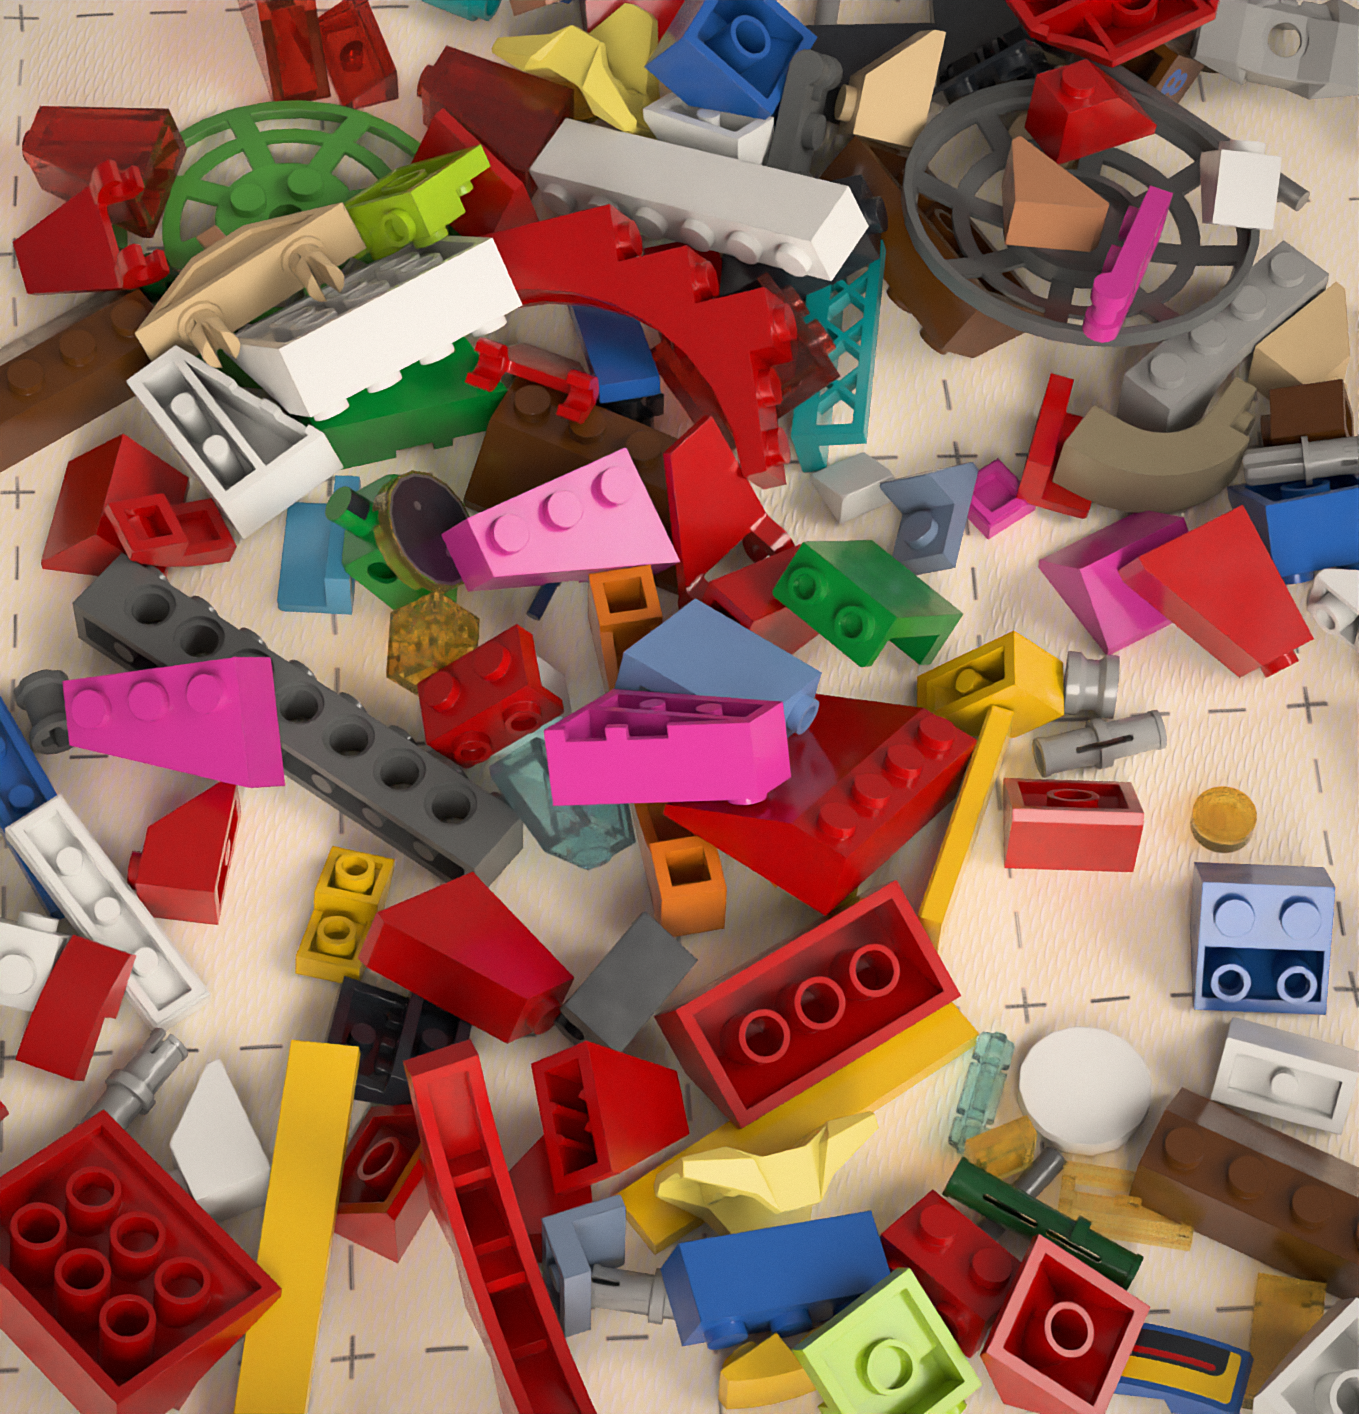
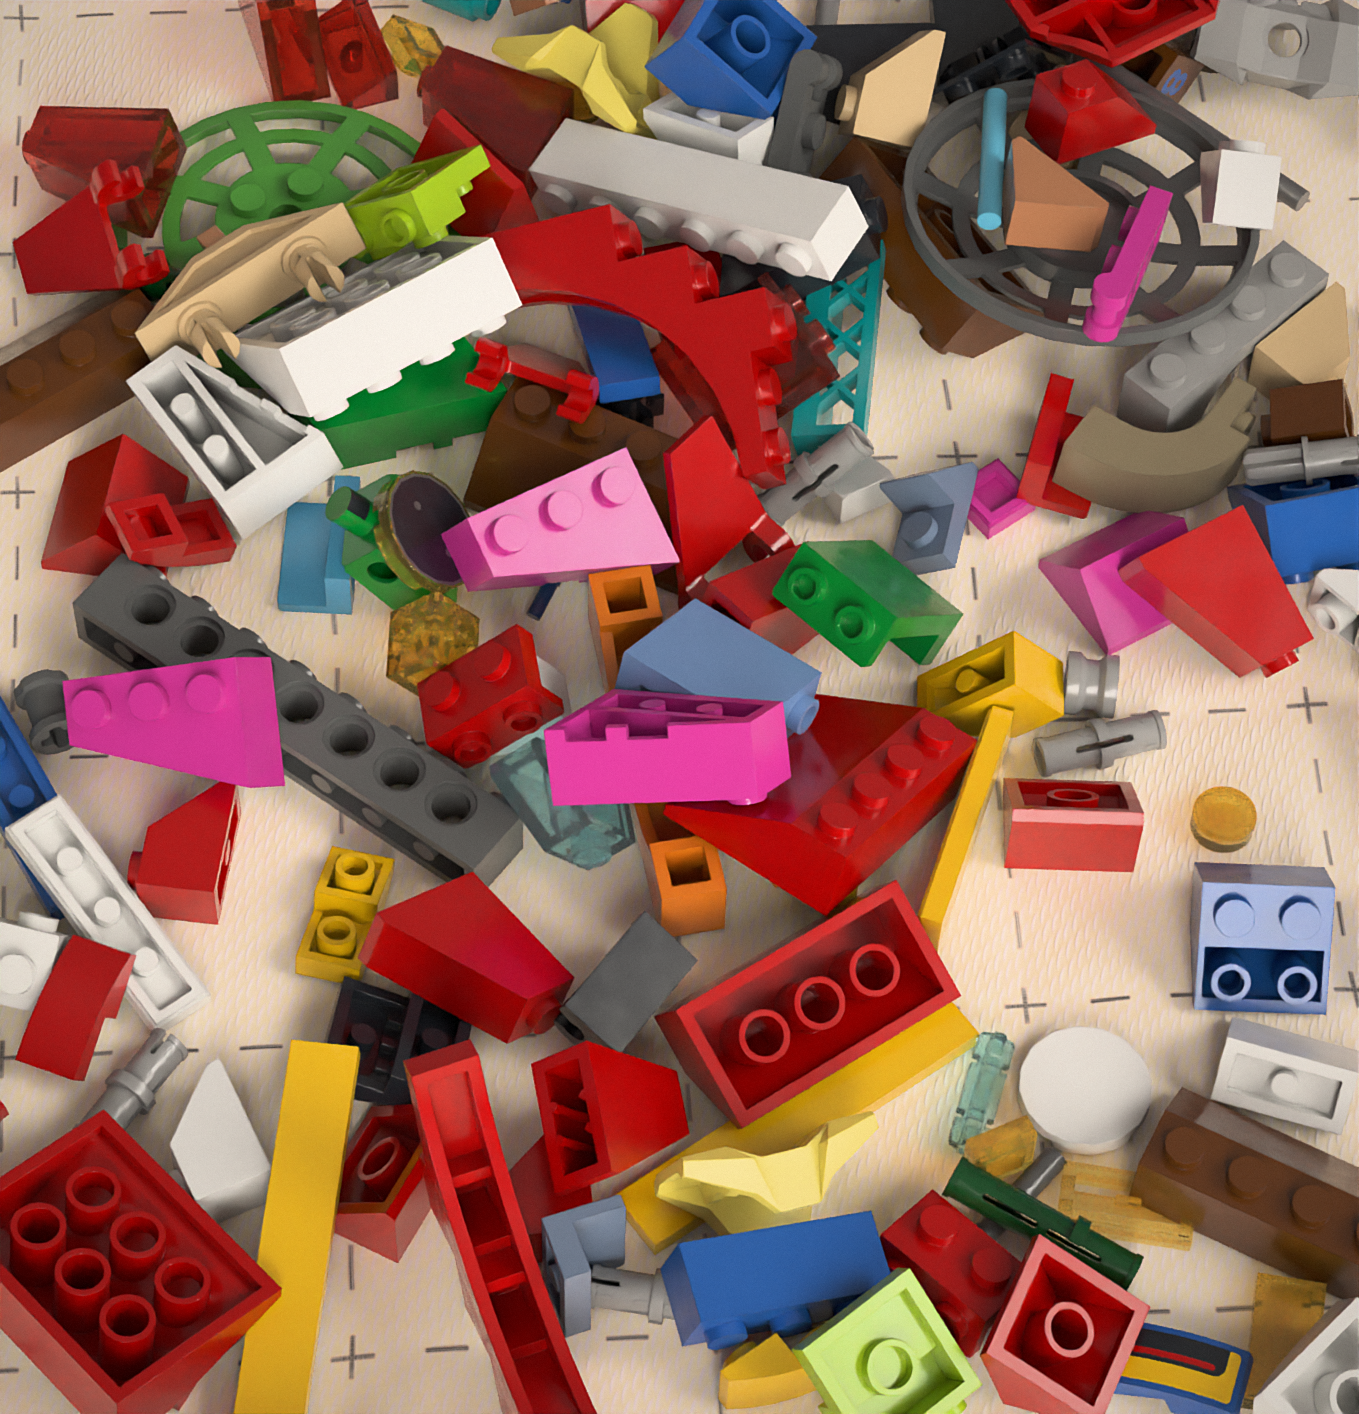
(411, 44): none -> clear yellow plate
(816, 473): none -> light grey pin
(992, 159): none -> medium azure bar

